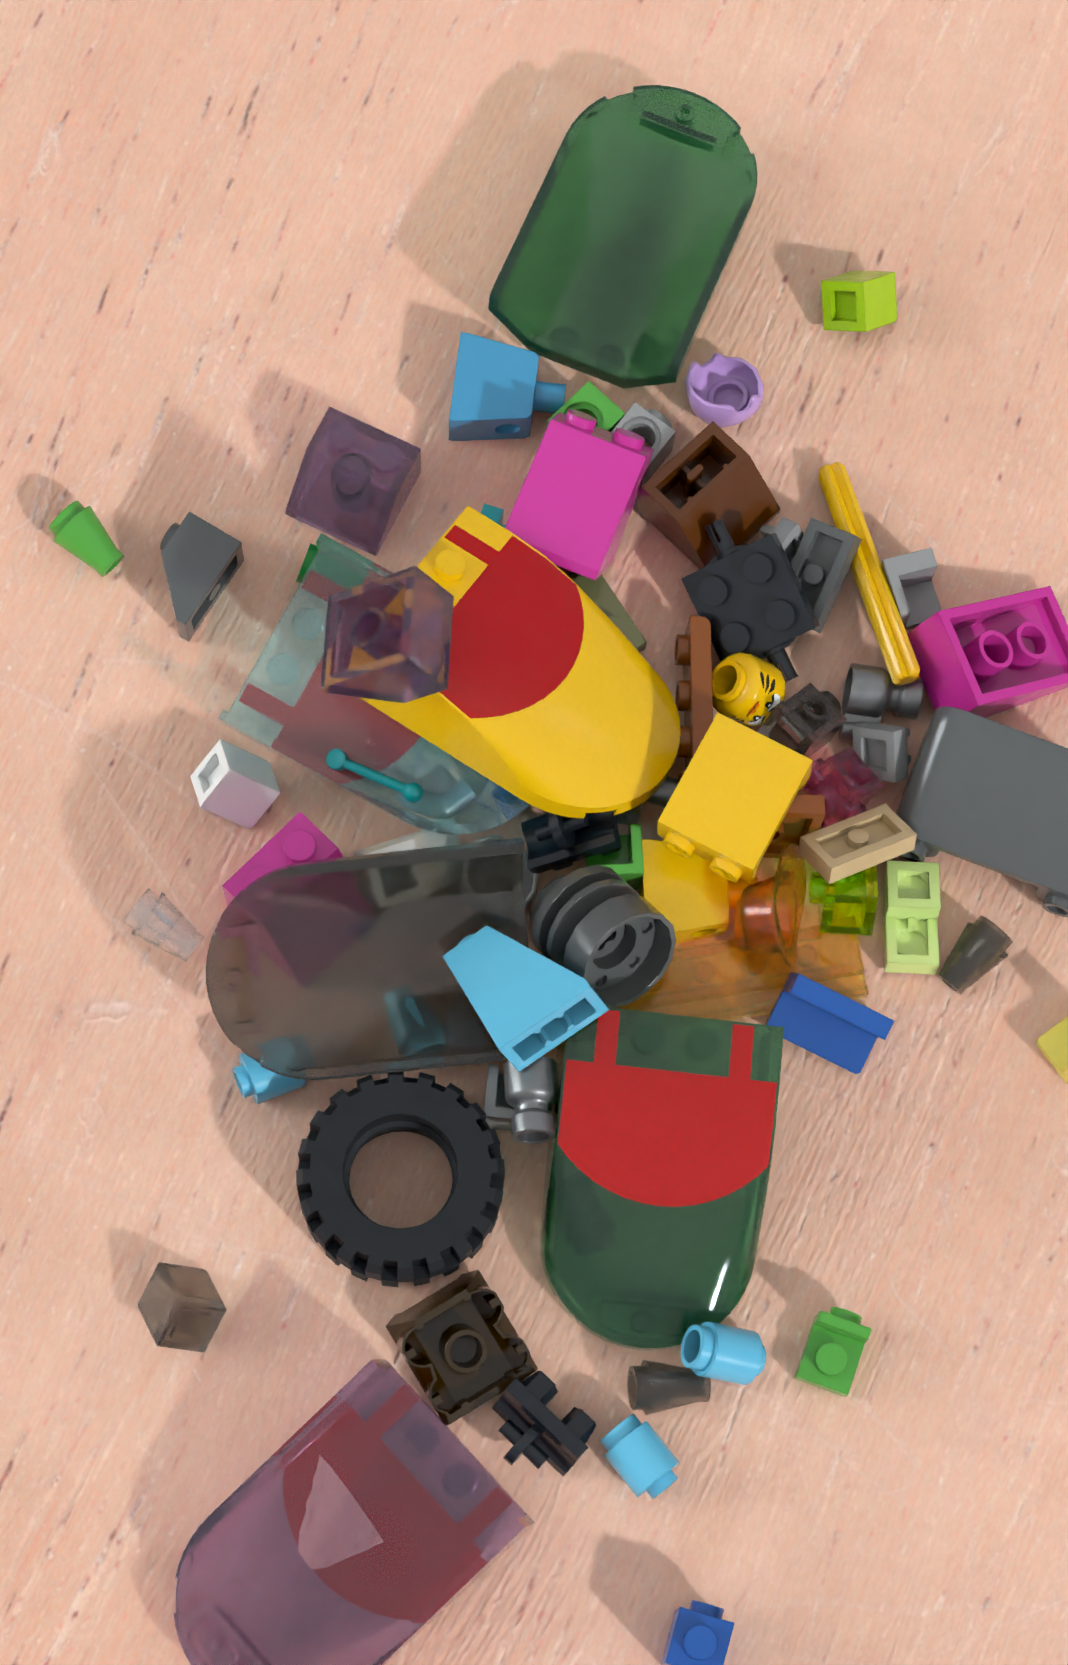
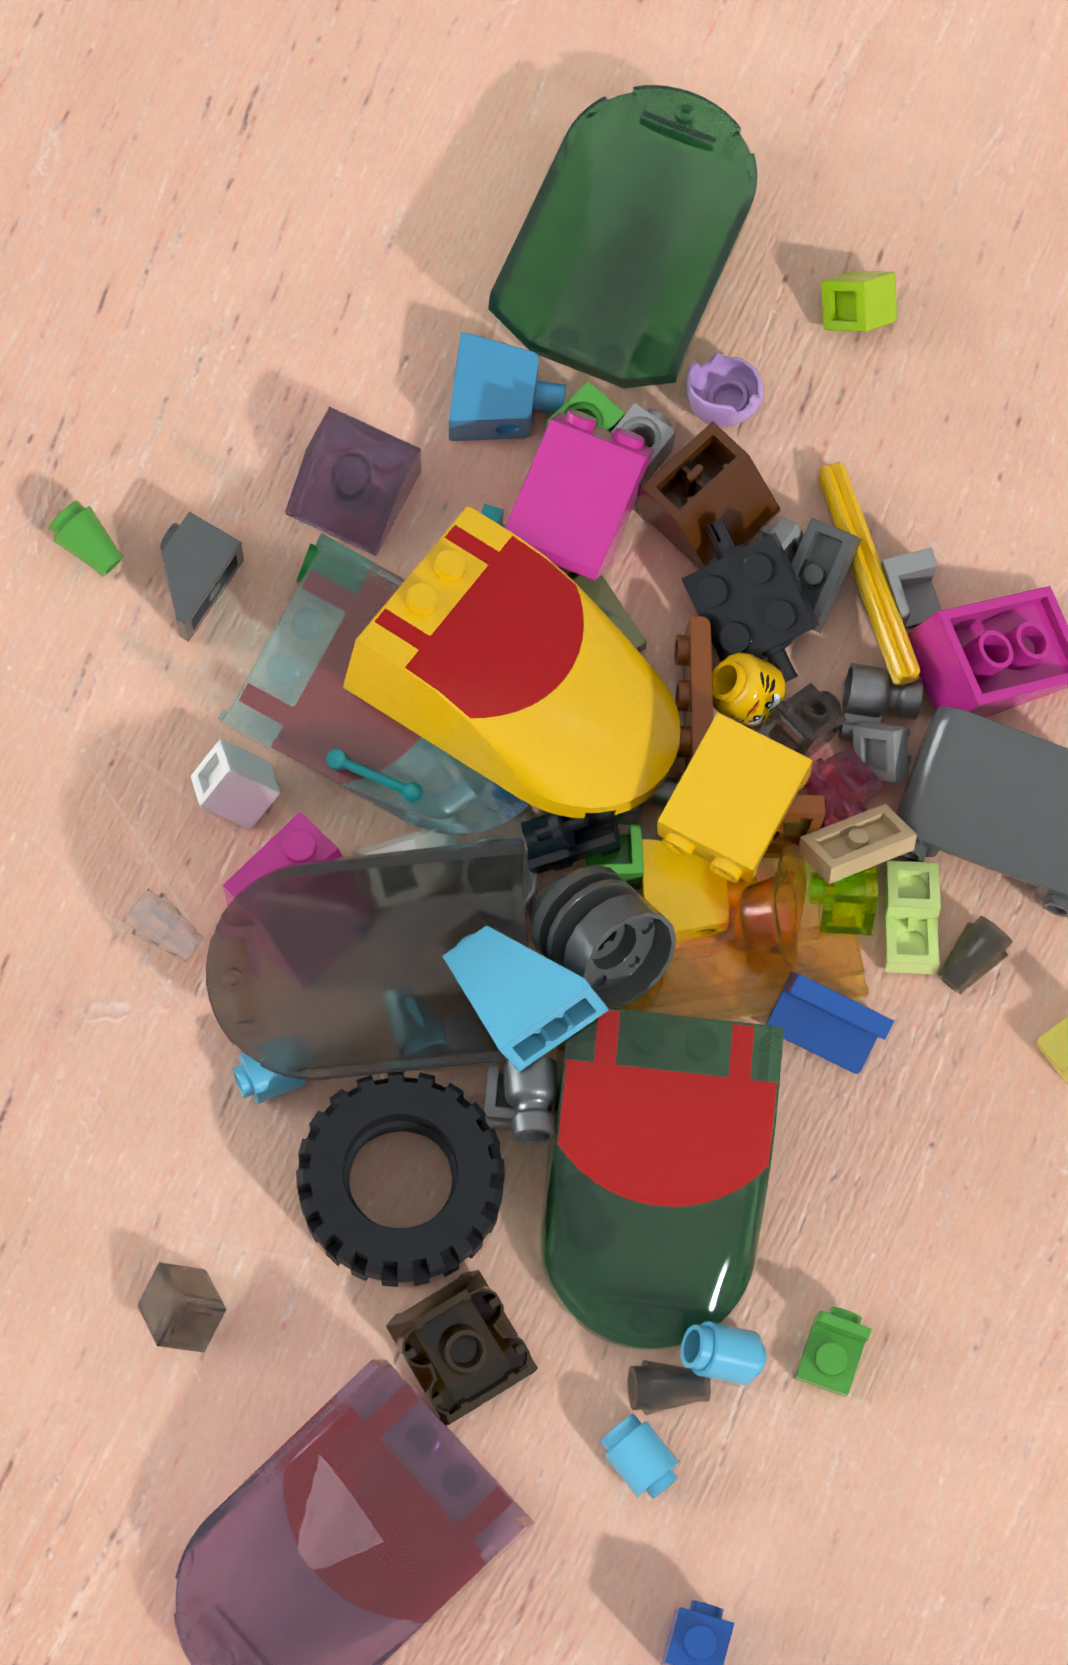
(388, 638): slope -> none
(537, 1430): black hips -> none

